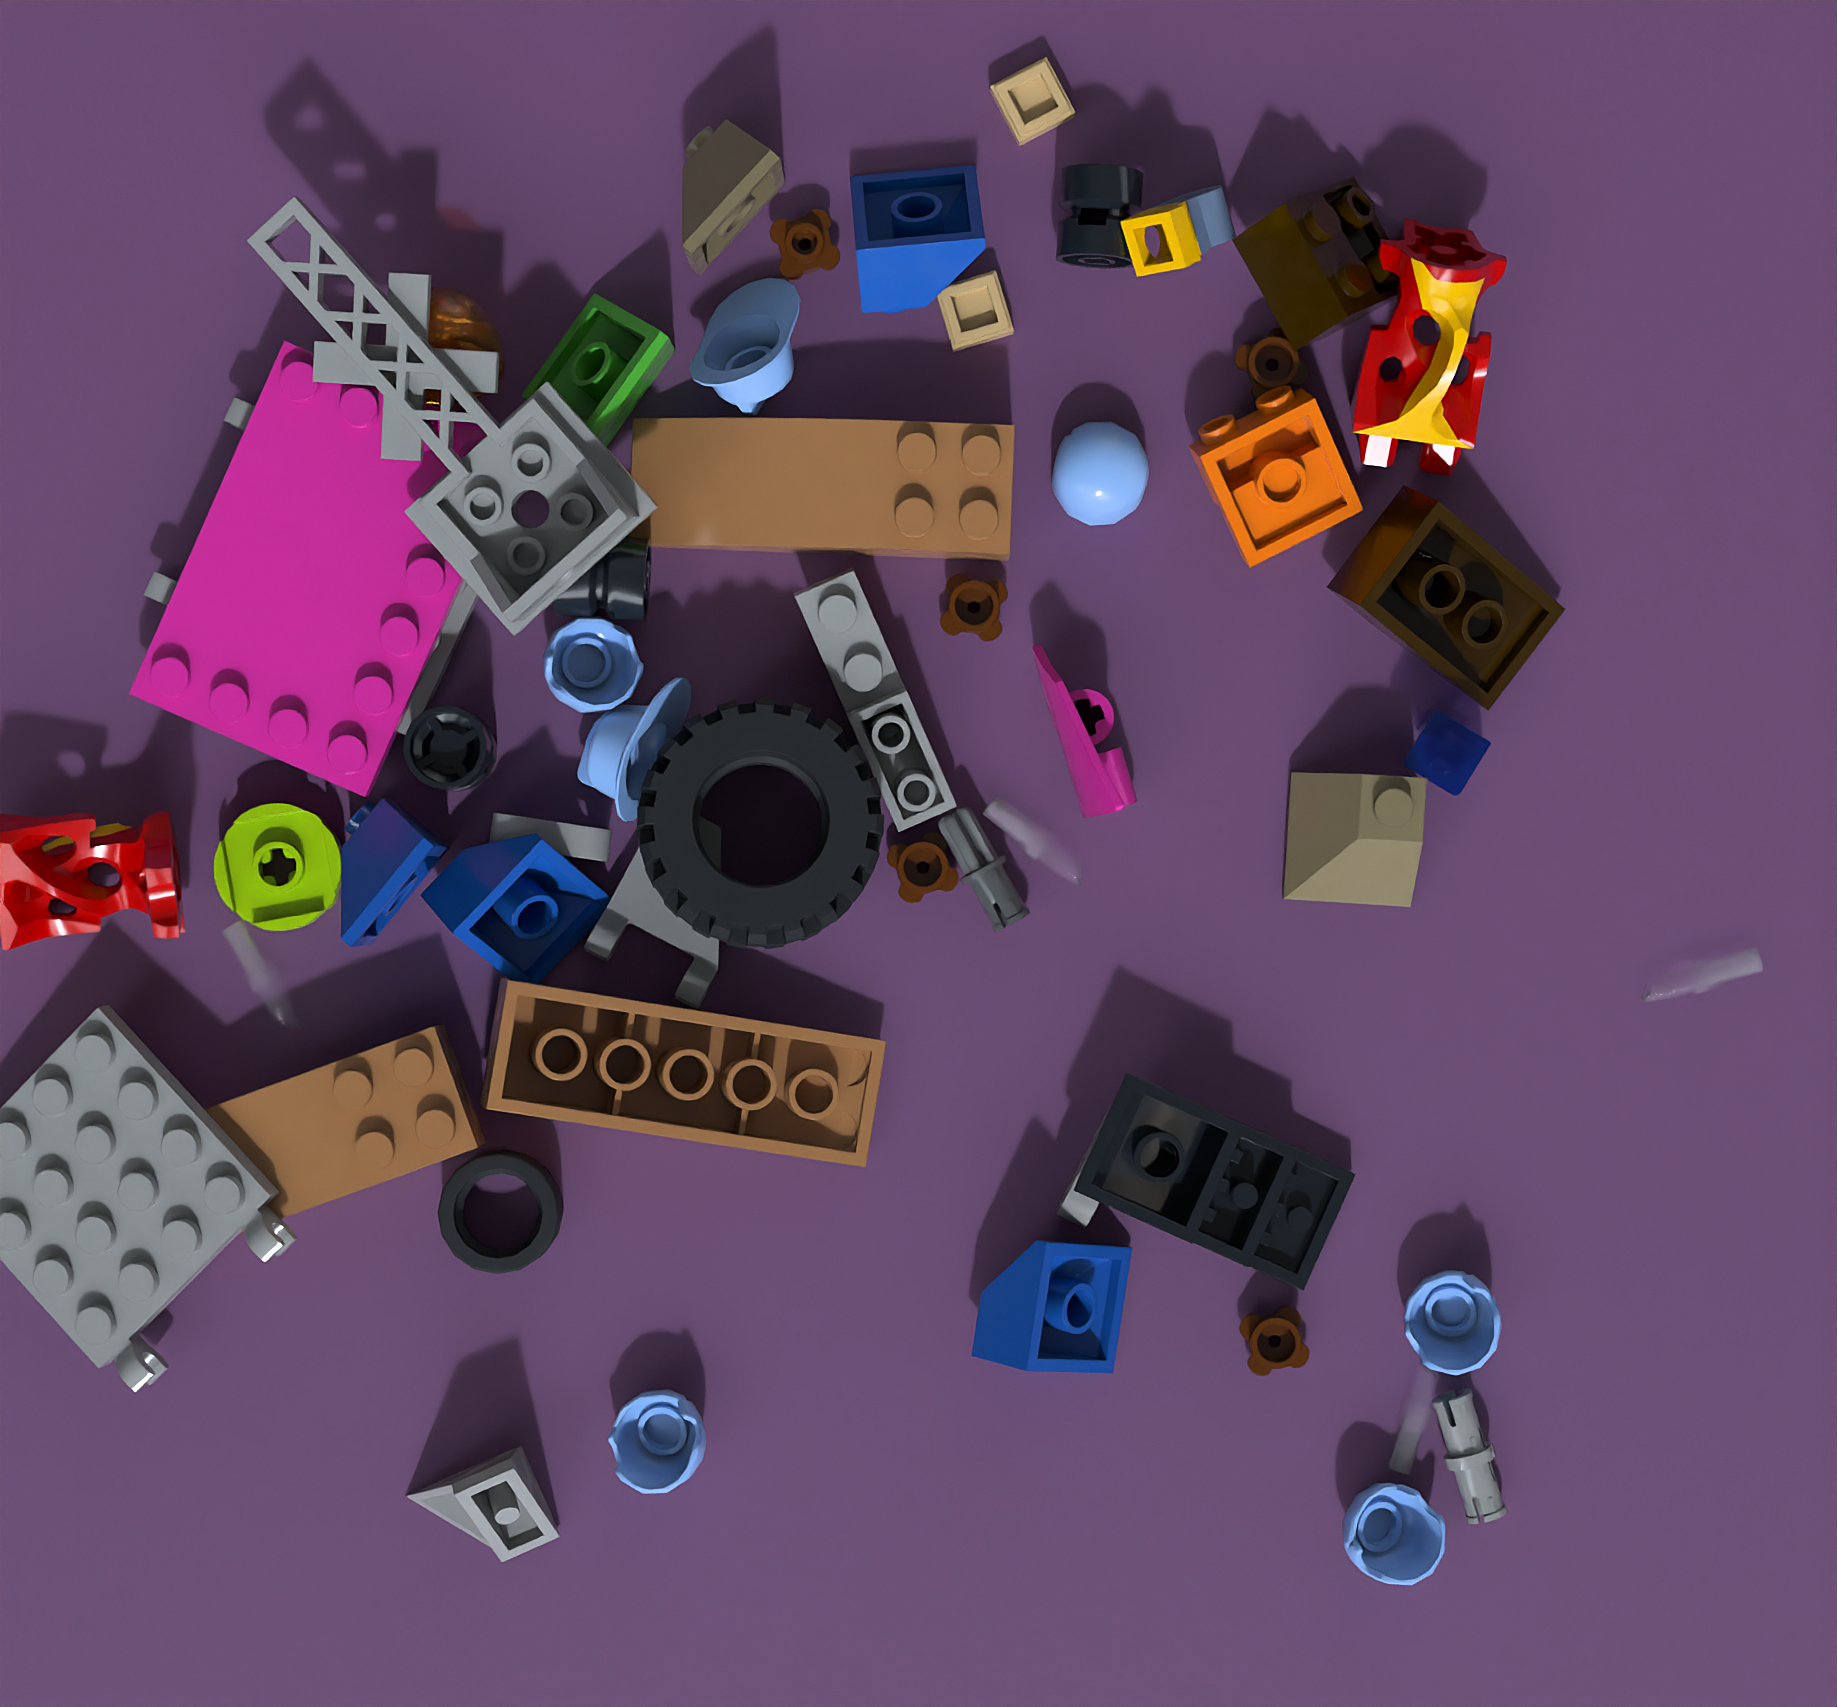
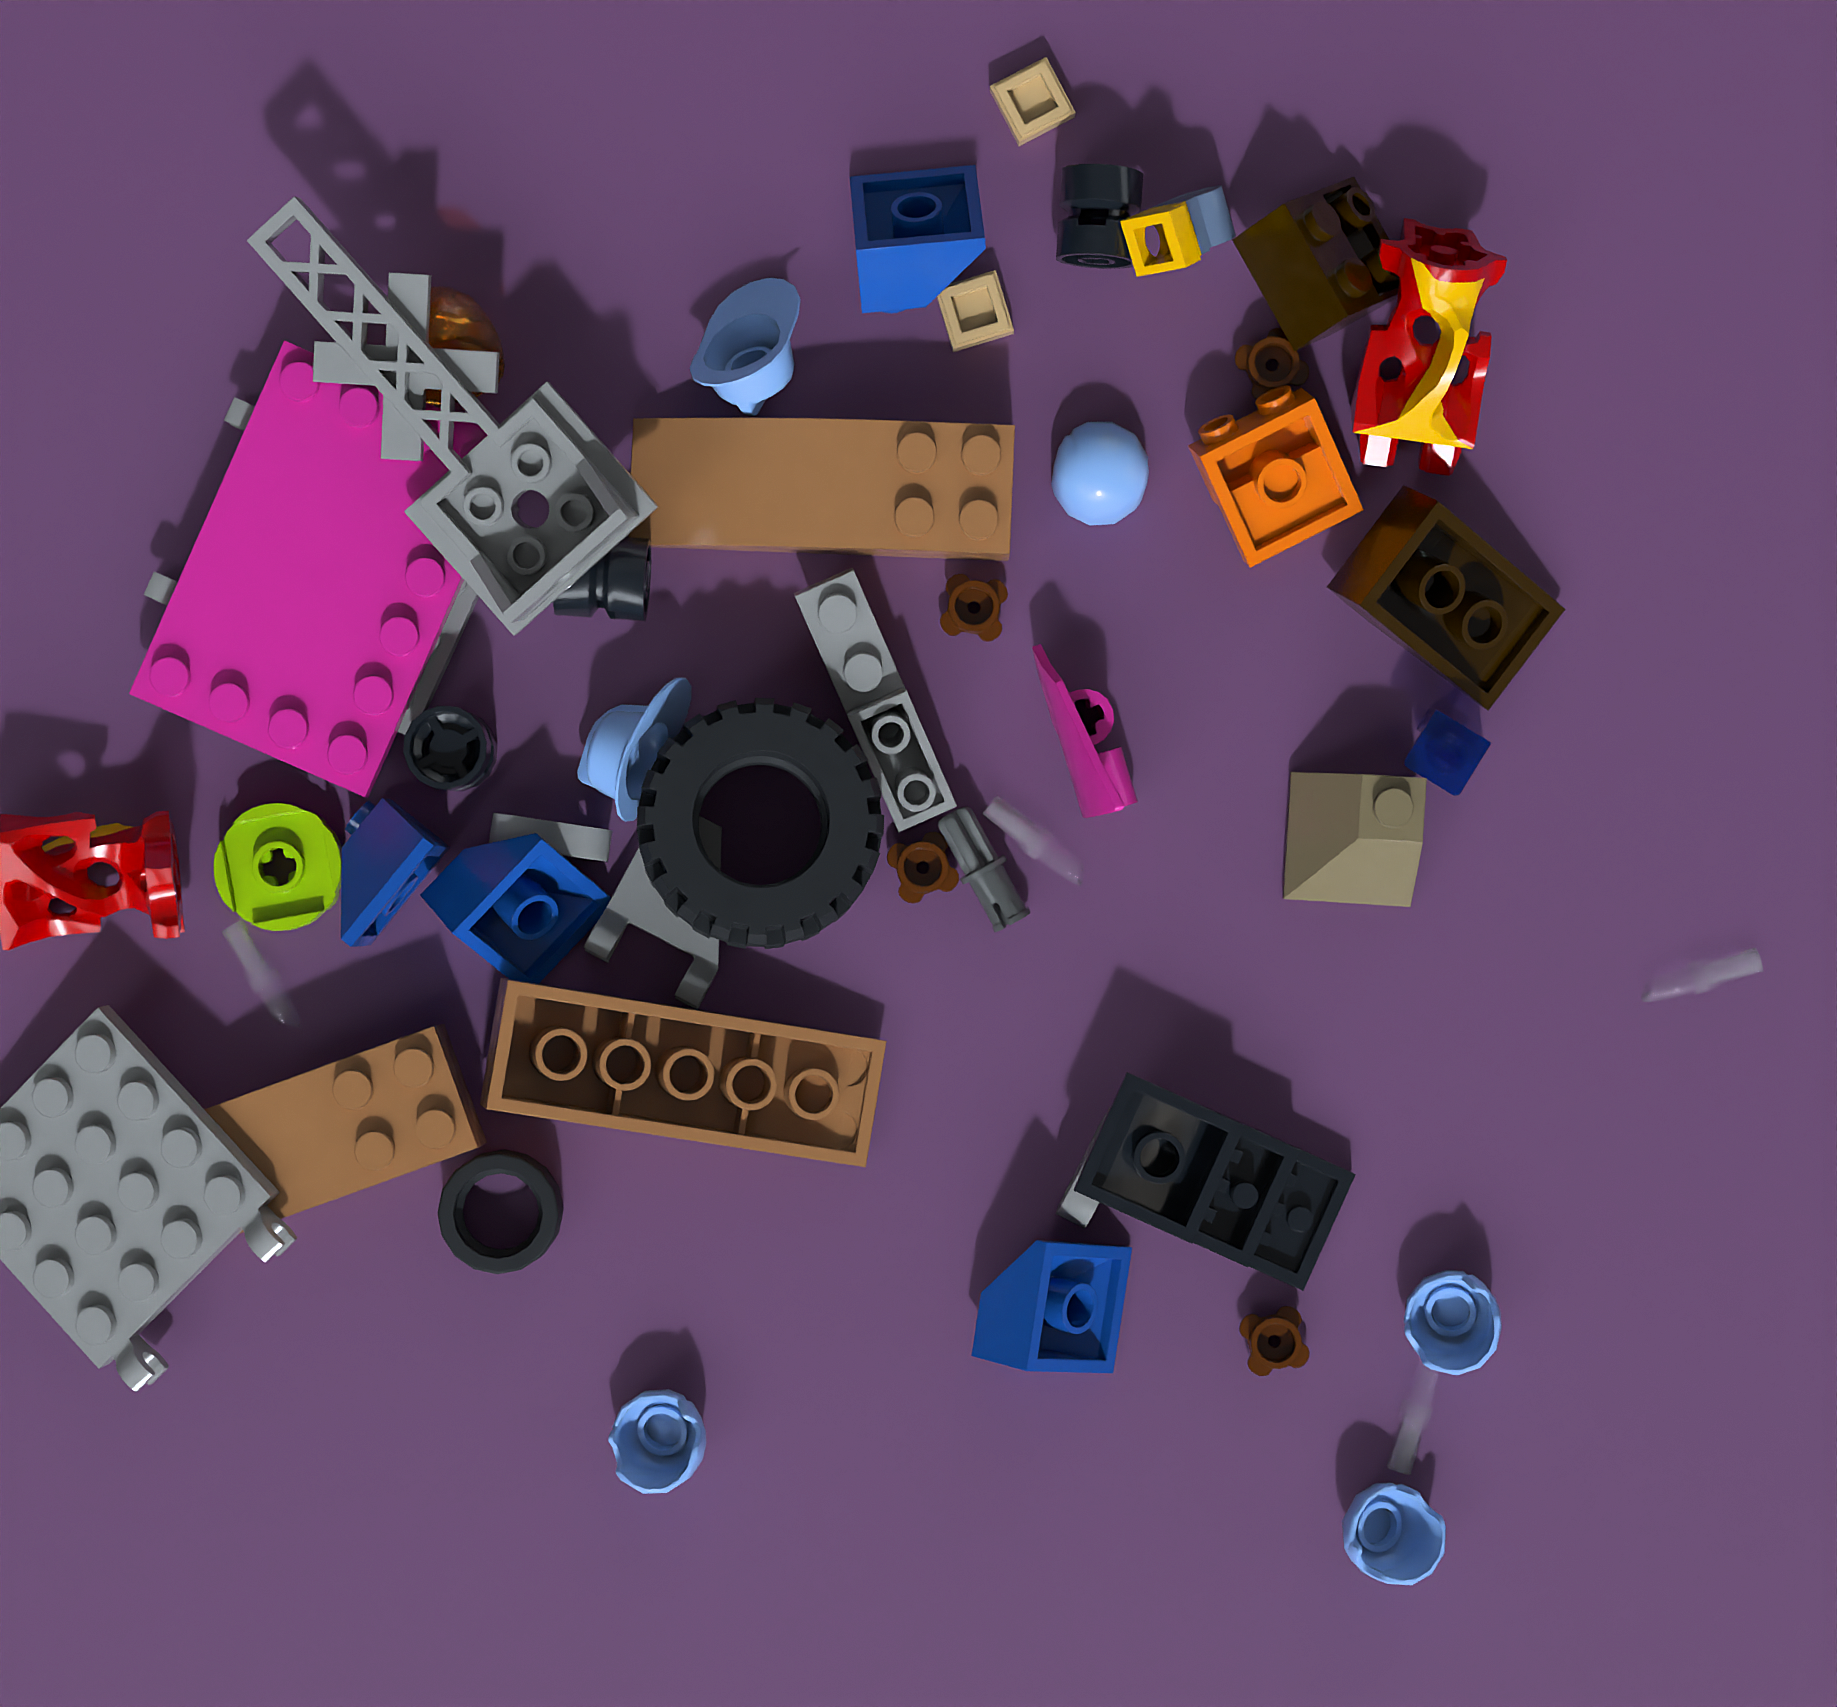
(494, 1504): light grey slope -> none
(591, 664): light blue hair -> none
(604, 365): bright green slope -> none
(724, 189): dark tan slope -> none
(797, 261): reddish brown plate -> none
(1469, 1456): light grey pin -> none

